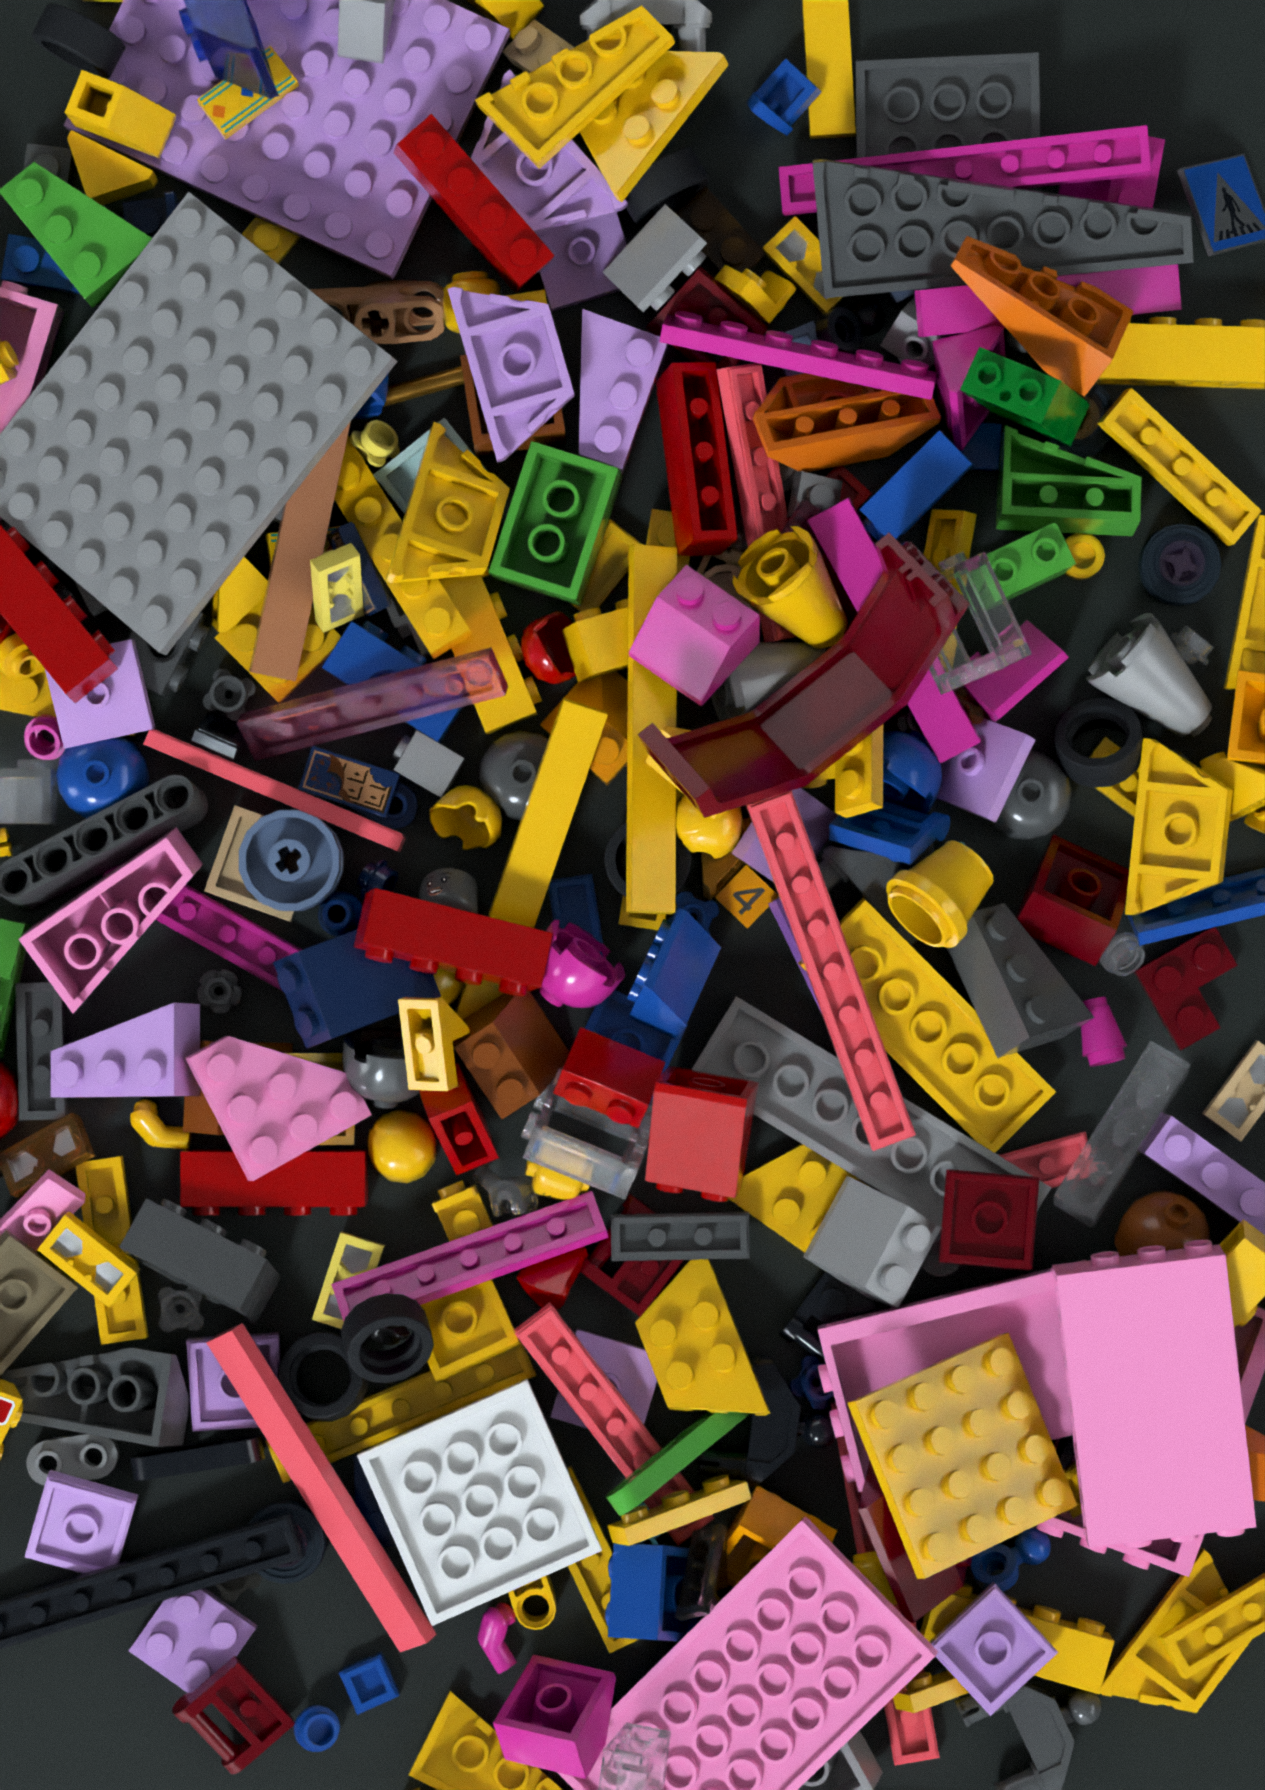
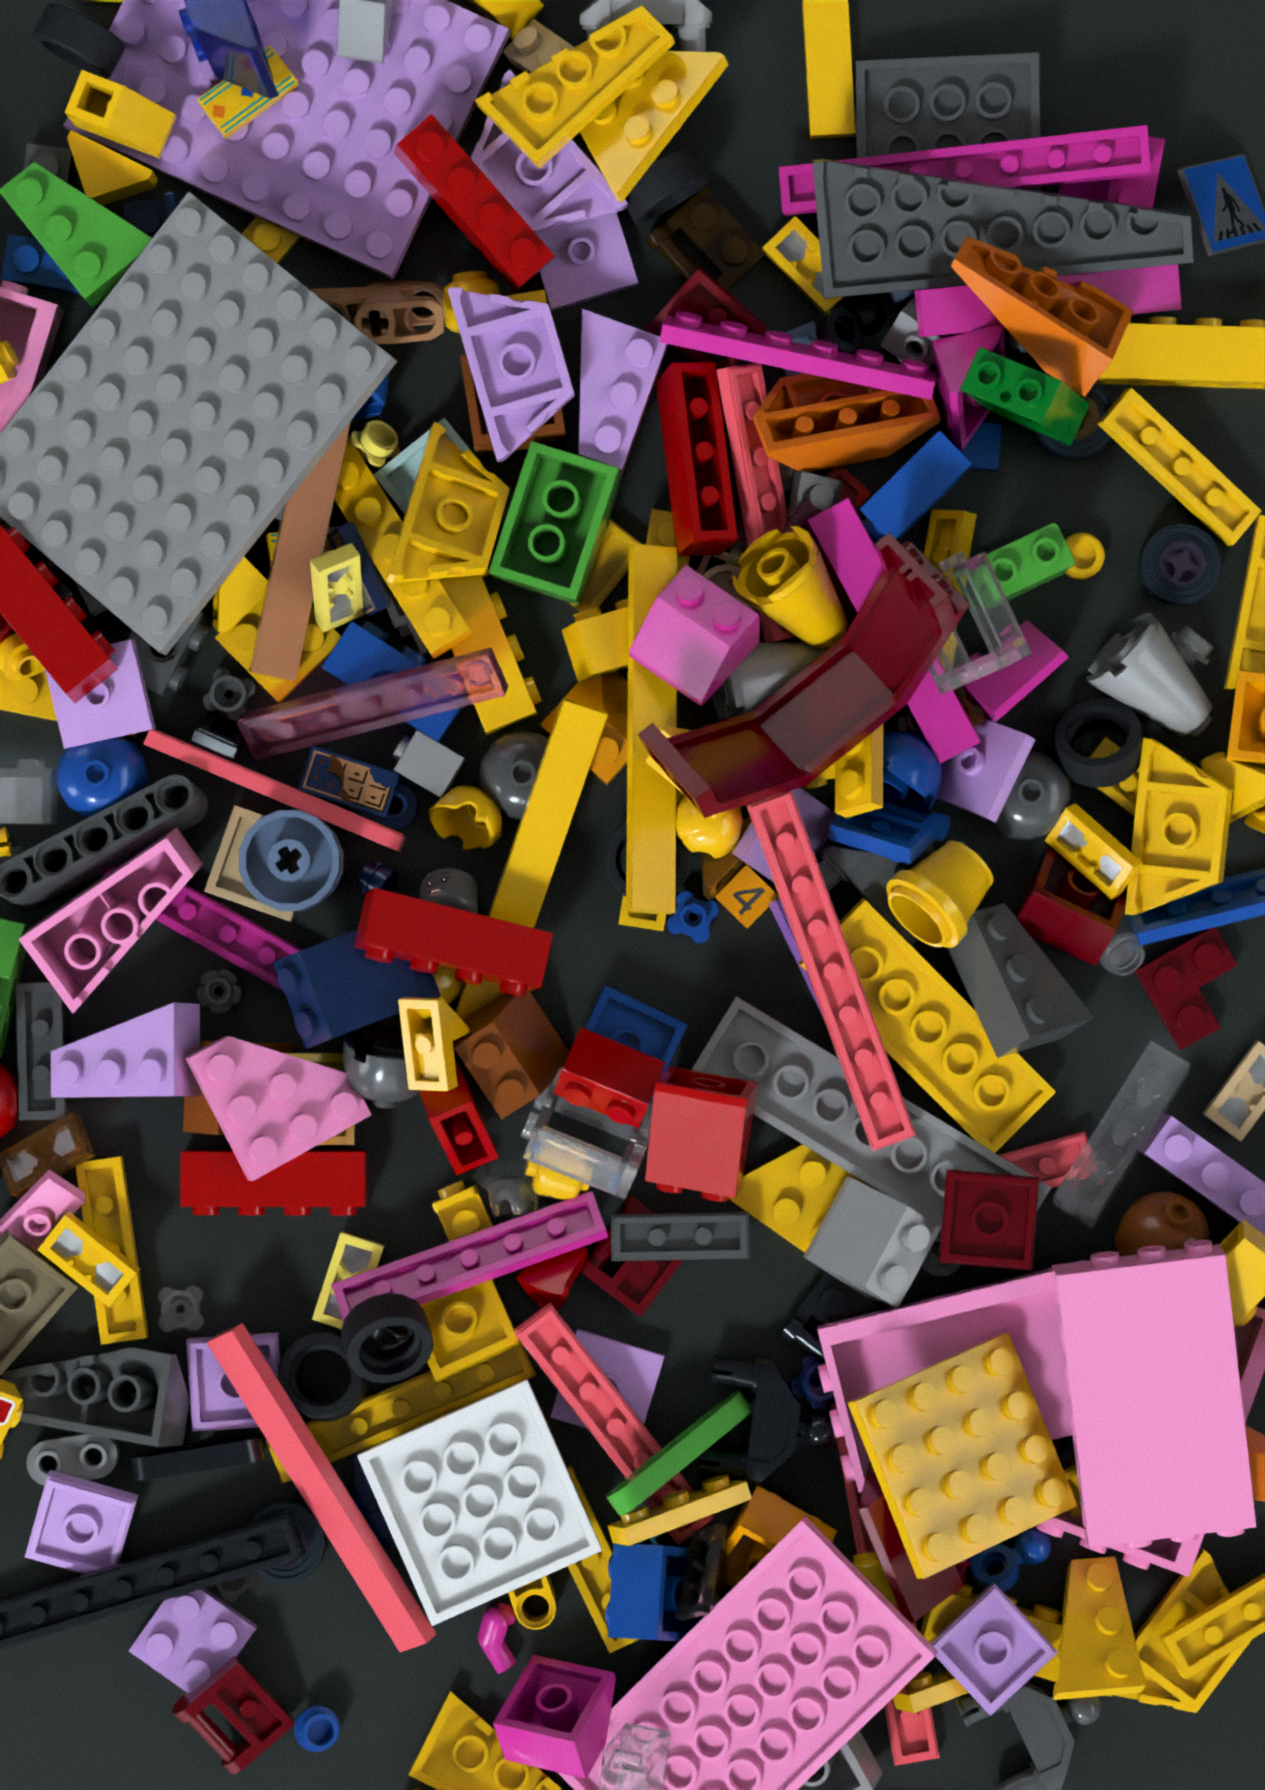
(37, 744): dark pink plate -> none
(154, 1131): yellow arm -> none
(202, 1258): dark grey wedge -> none
(353, 912): blue cone -> none
(369, 1683): blue tile -> none
(402, 1146): yellow hair -> none
(424, 385): pearl gold bar -> none
(546, 649): red hair -> none
(575, 902): blue tile -> none
(576, 969): dark pink cylinder -> none
(655, 259): light grey slope -> none
(673, 975): blue slope -> none
(699, 1347): yellow wing -> none
(761, 295): yellow bracket -> none
(783, 97): blue tile -> none
(1053, 486): bright green wedge -> none
(1093, 851): none -> yellow piece
(1097, 1635): none -> yellow wing
(1101, 1036): dark pink cone -> none

